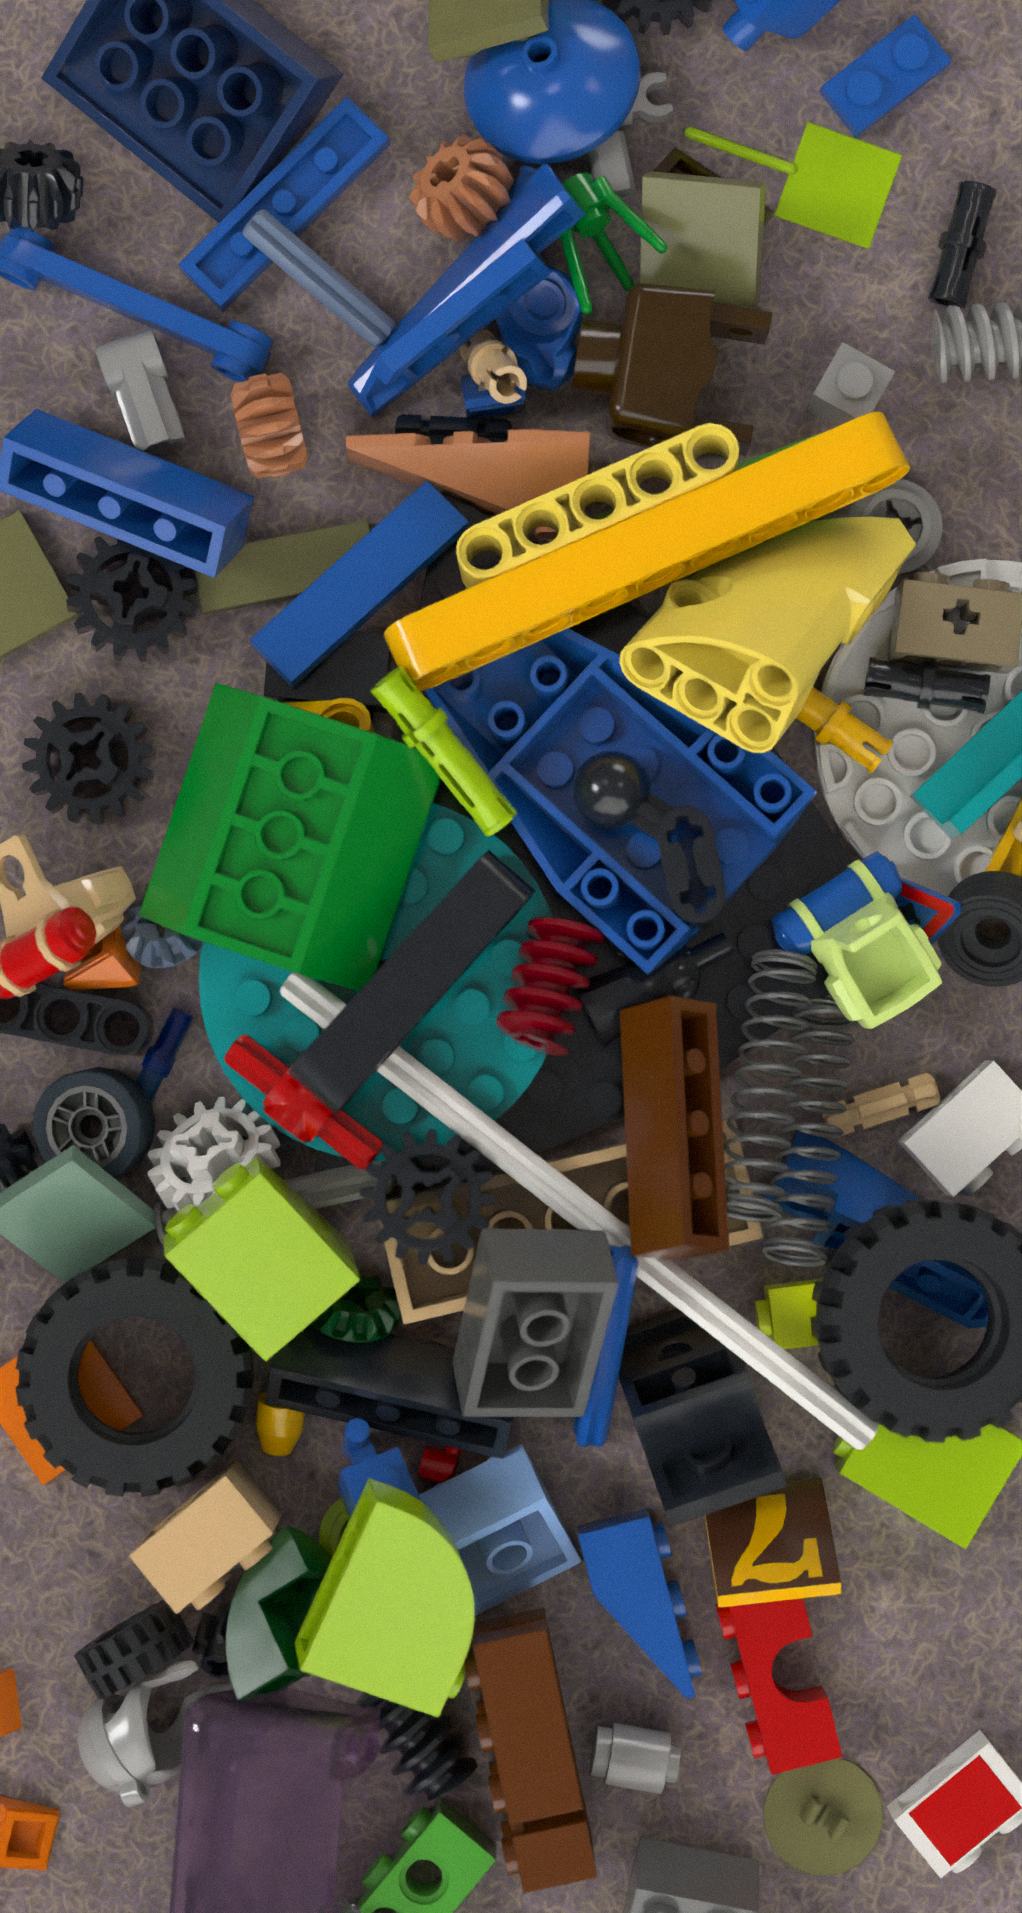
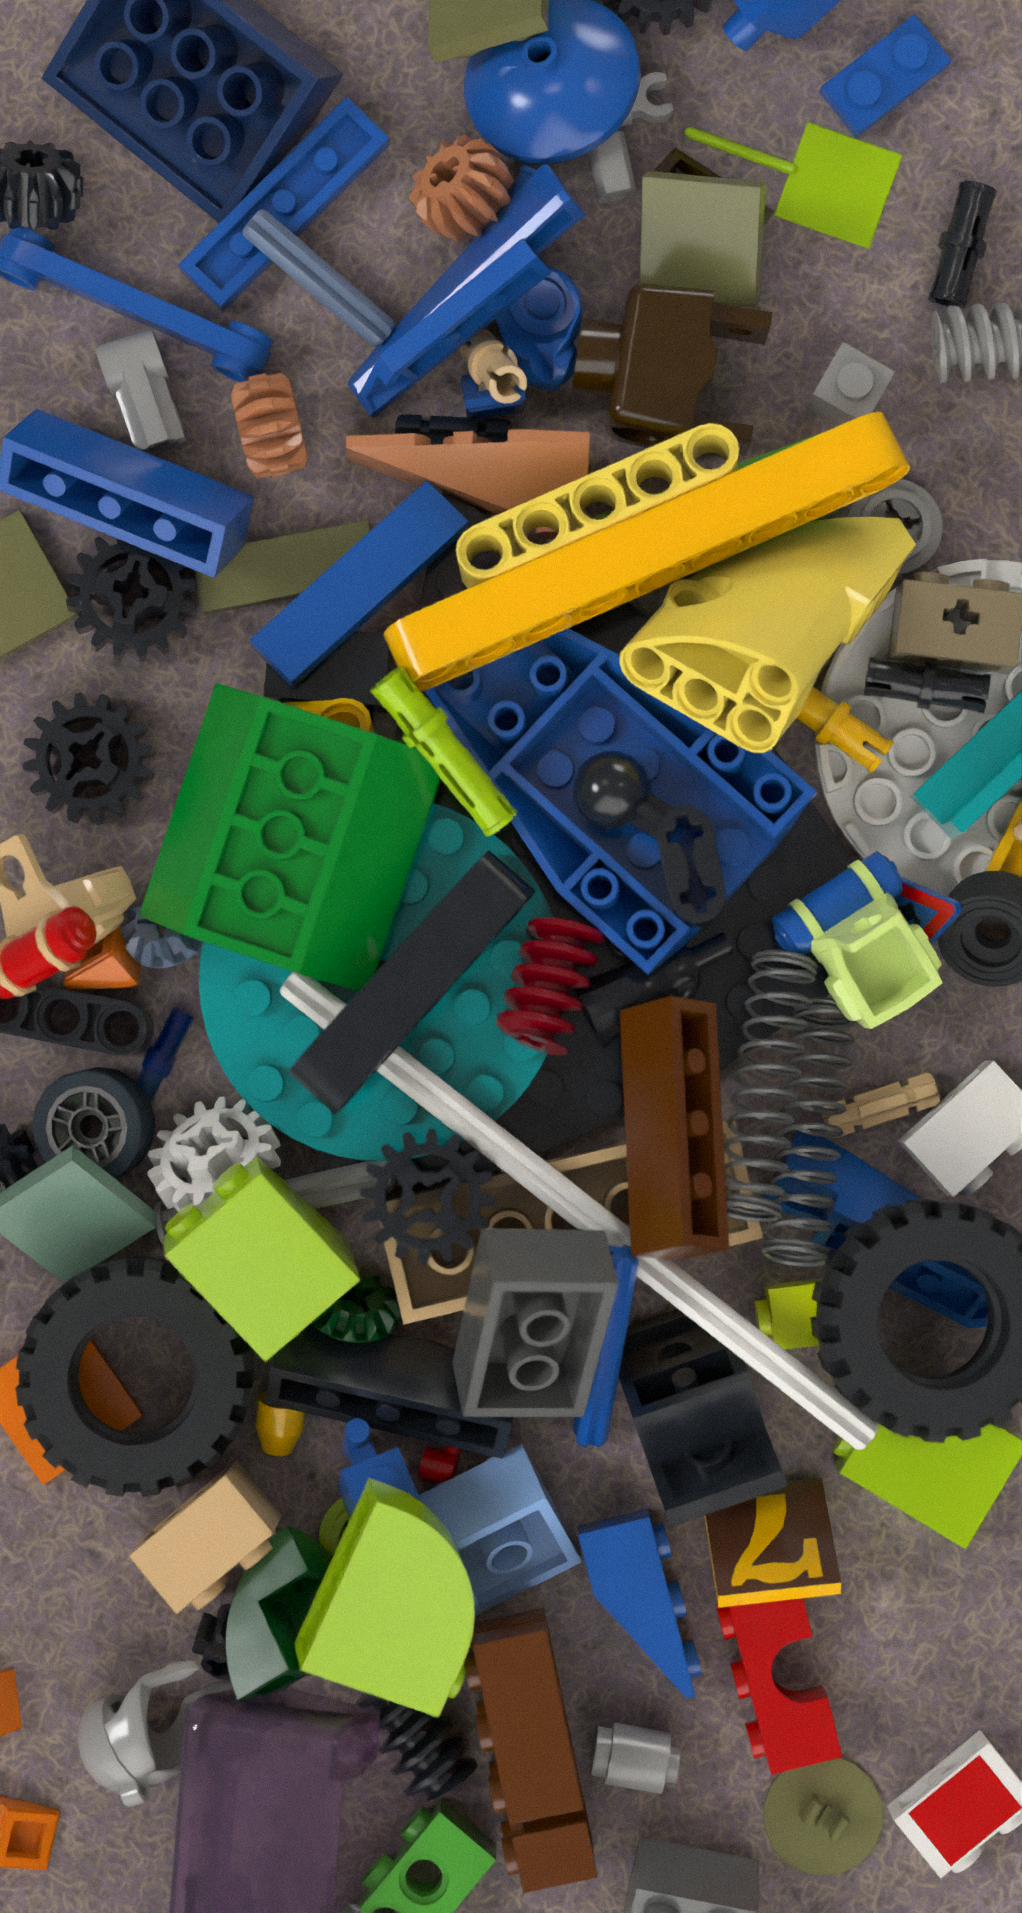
(133, 1649): black tyre -> none
(297, 1108): red axle -> none
(595, 200): green plant -> none

